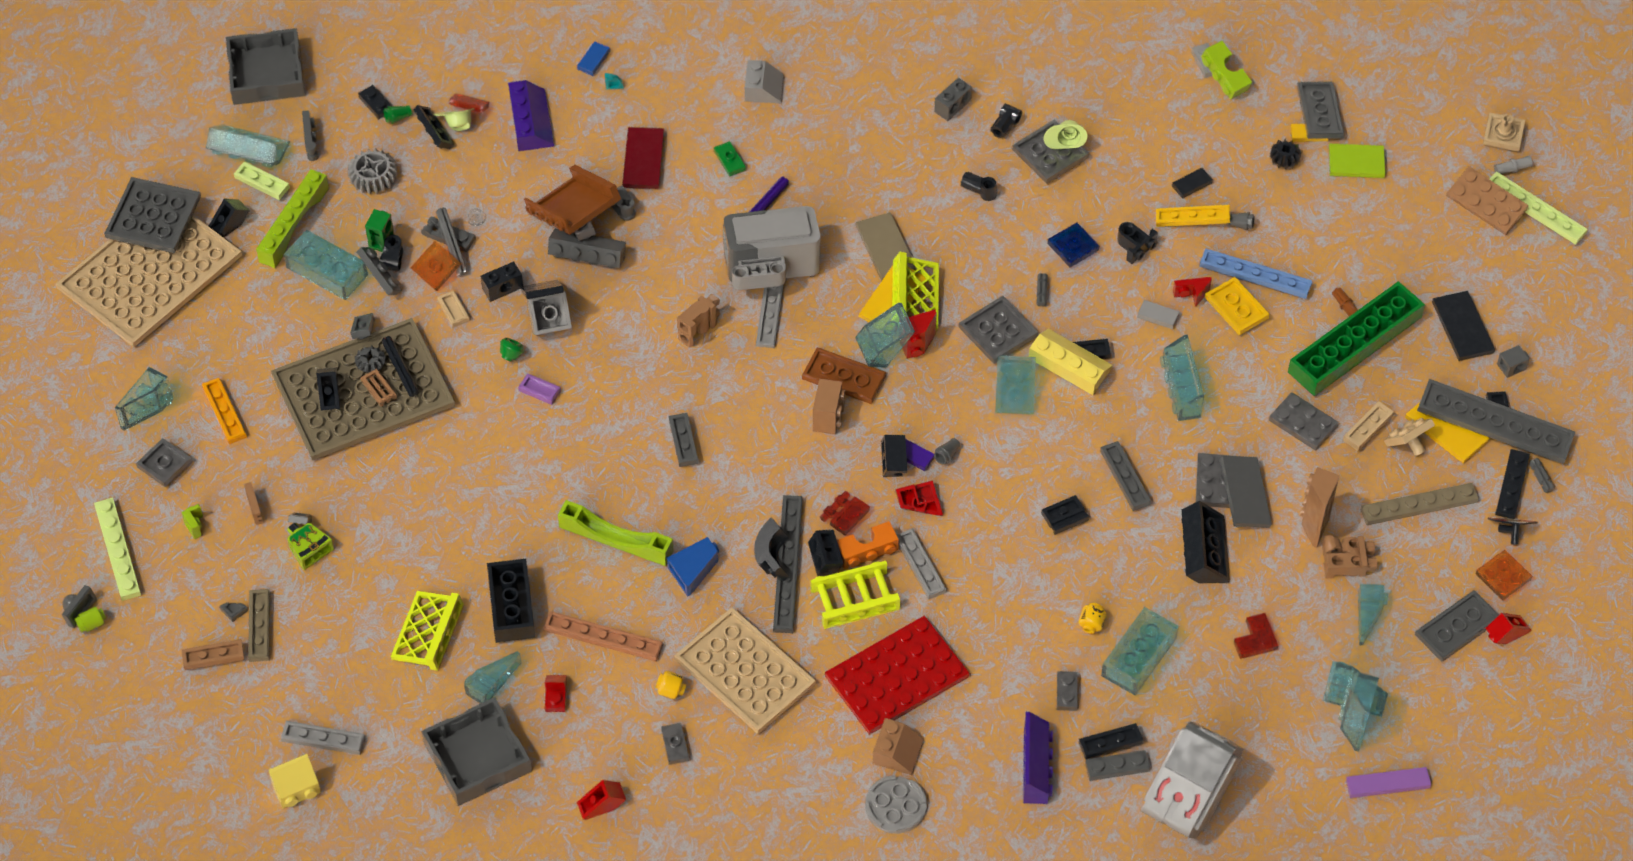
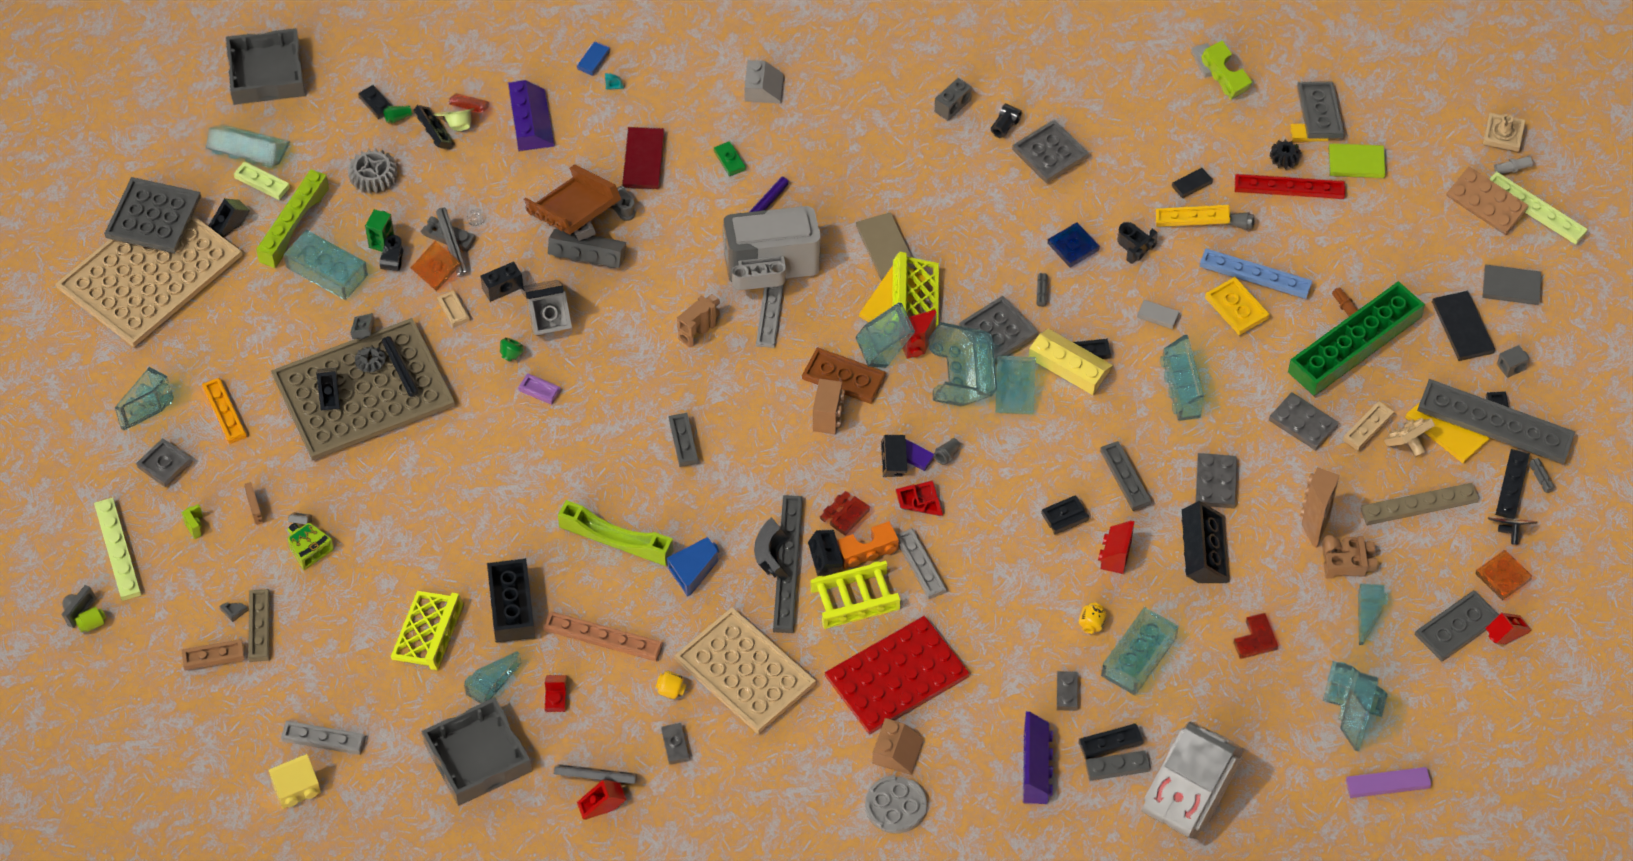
(309, 136): dark grey plate -> none
(379, 270): dark grey plate -> none
(386, 398): medium nougat tile -> none
(592, 773): none -> tile
(968, 363): none -> clear light blue windscreen
(984, 186): black piece -> none
(1066, 135): yellowish green piece -> none
(1117, 547): none -> red slope
(1192, 287): red slope -> none
(1245, 491): dark grey tile -> none
(1289, 186): none -> red tile
(1511, 284): none -> dark grey tile

